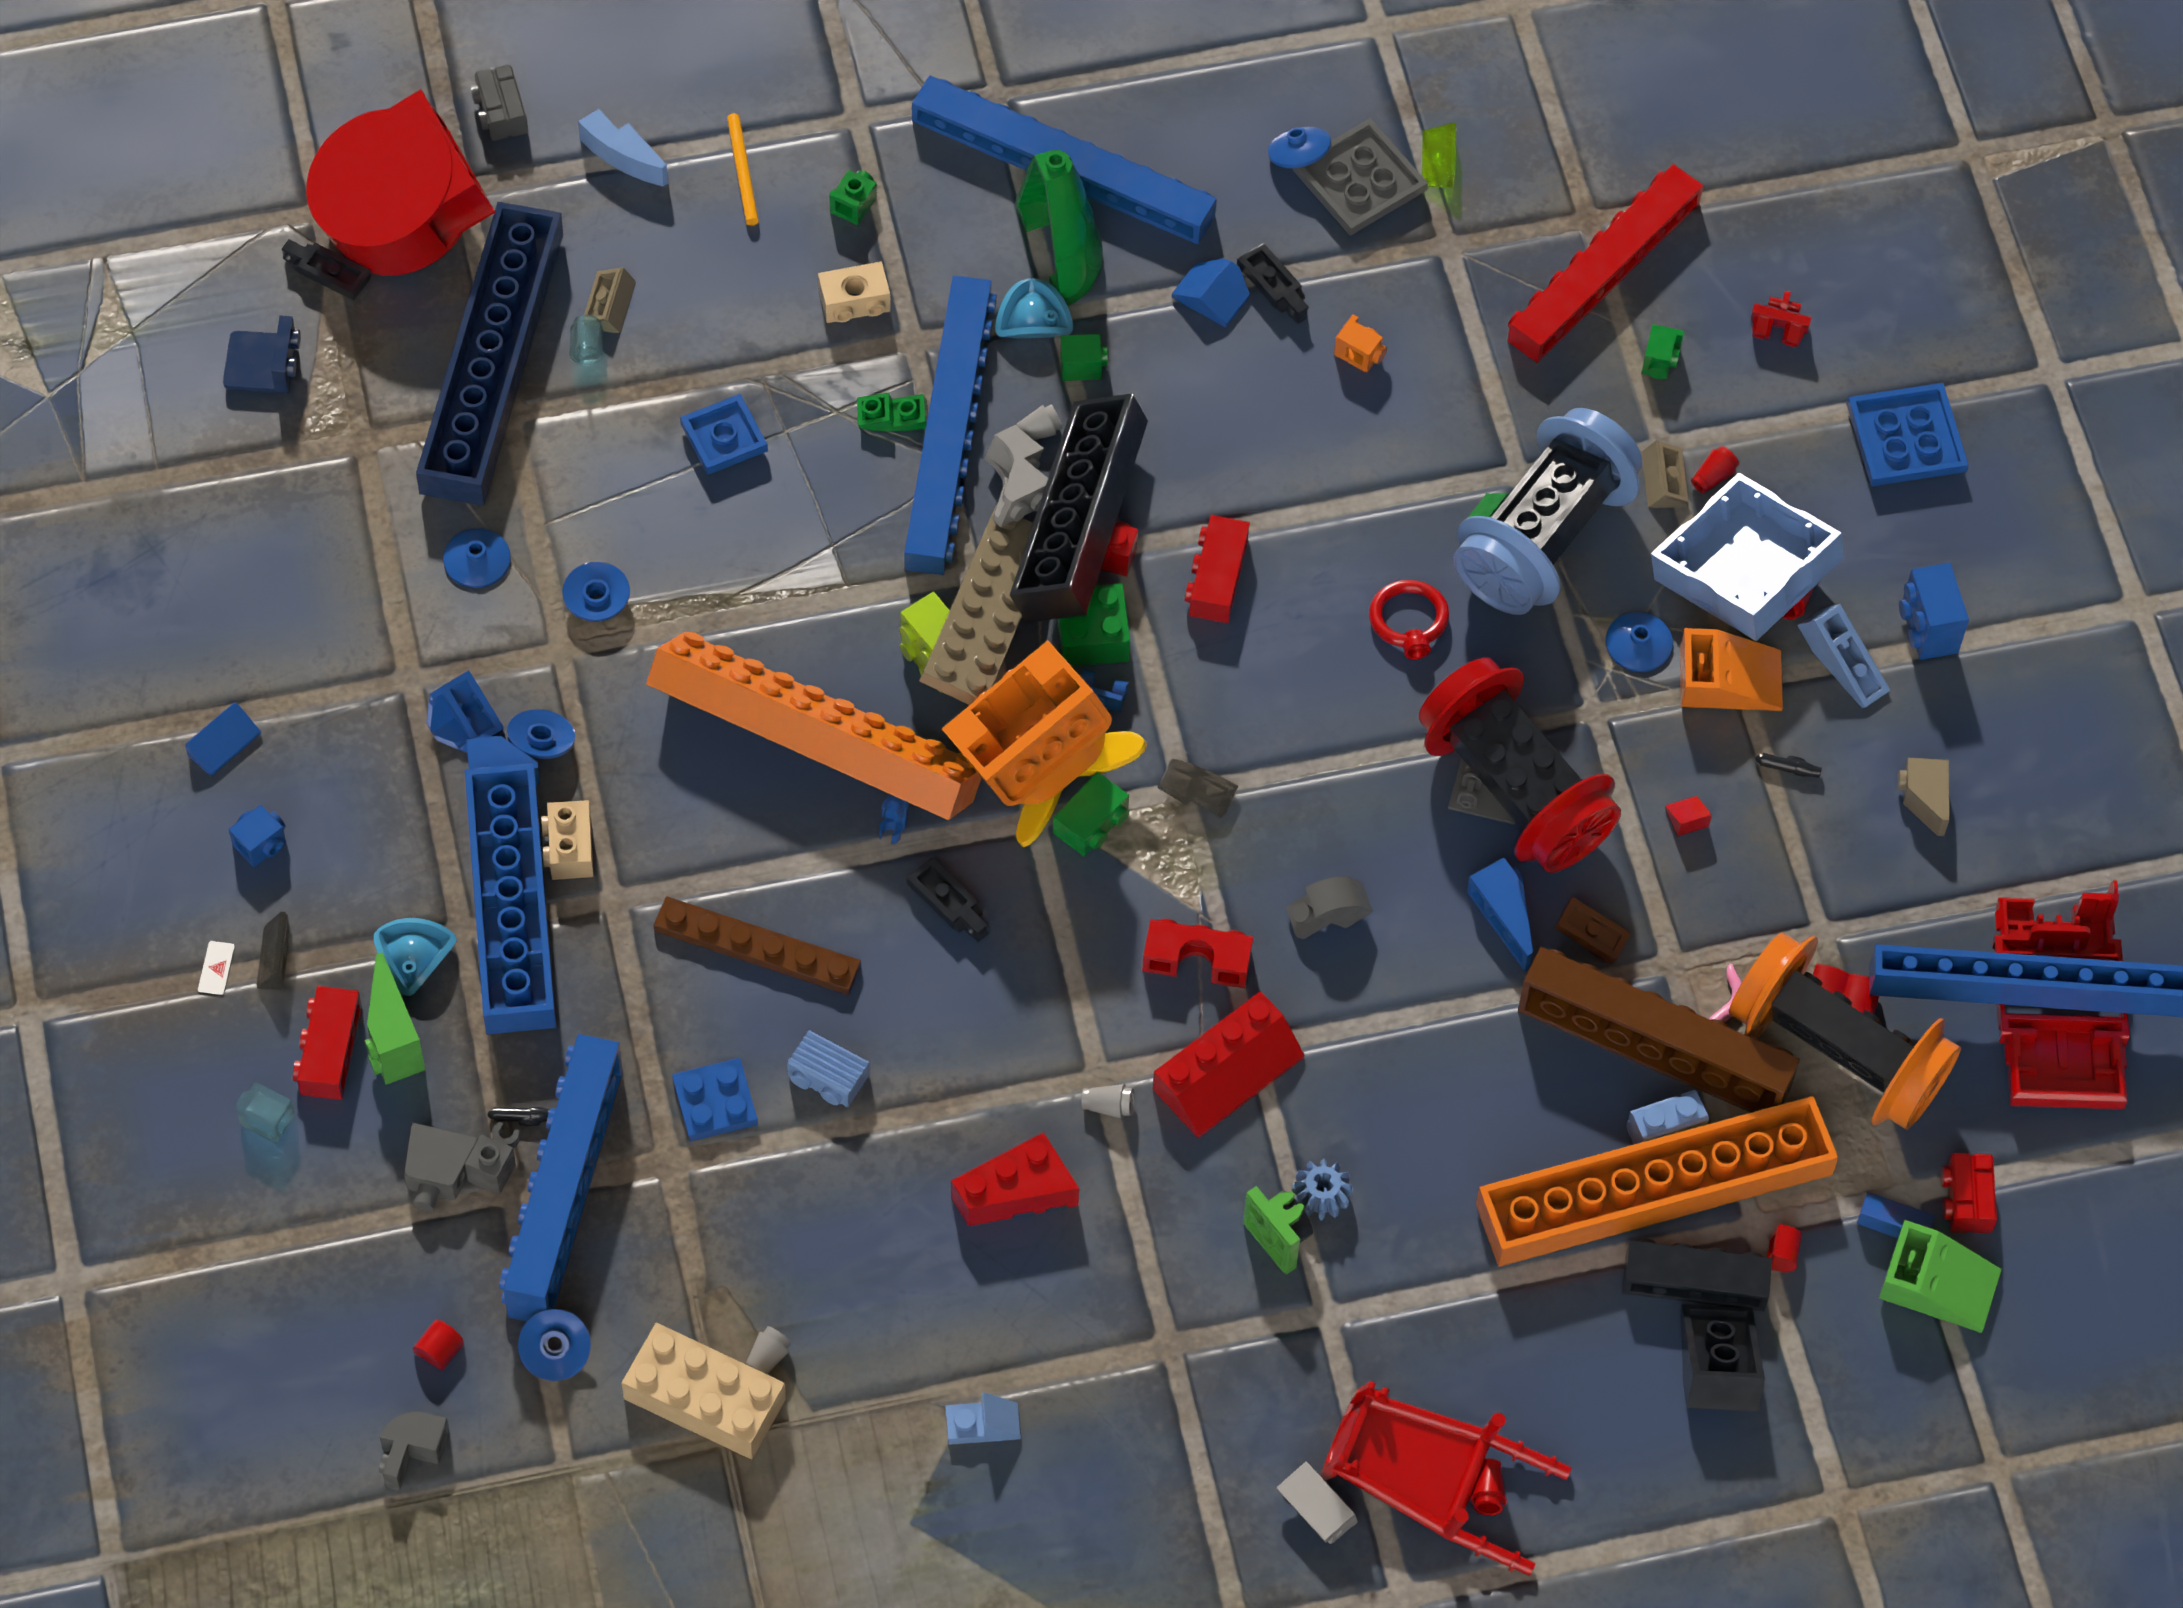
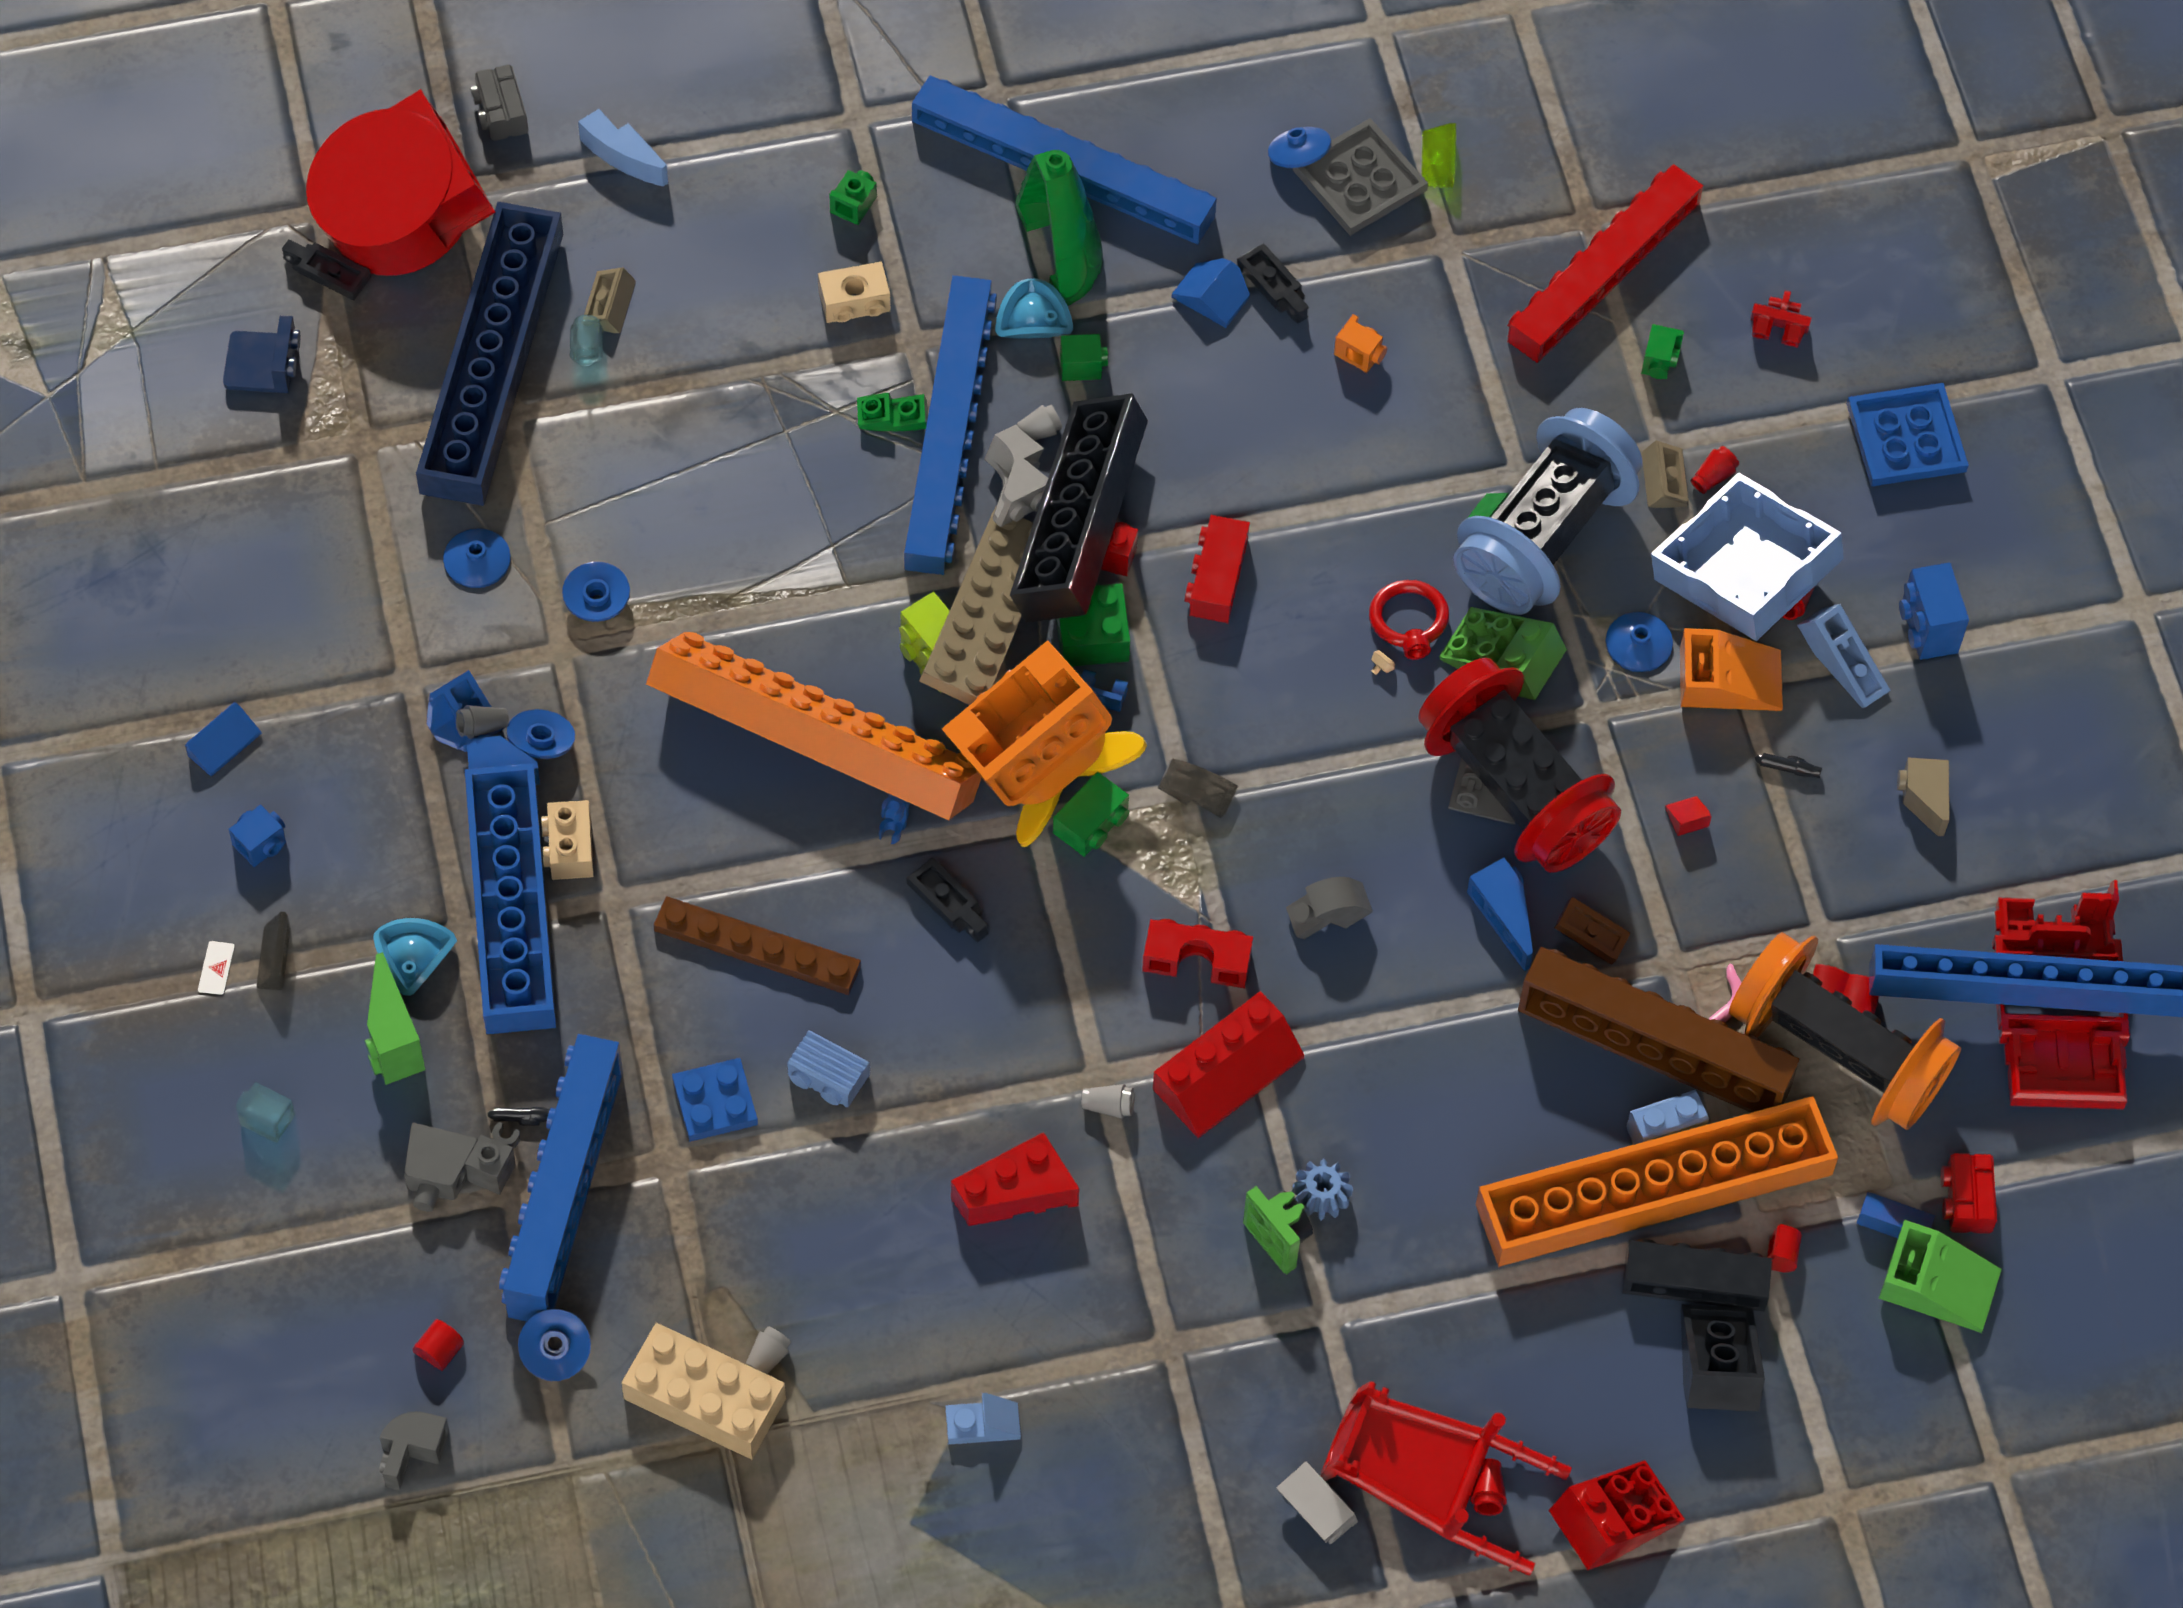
(328, 1042): red brick -> none
(480, 720): none -> dark grey cone
(723, 434): blue plate -> none
(742, 169): light orange bar -> none
(1382, 662): none -> tan rock
(1510, 642): none -> bright green slope
(1615, 1513): none -> red slope

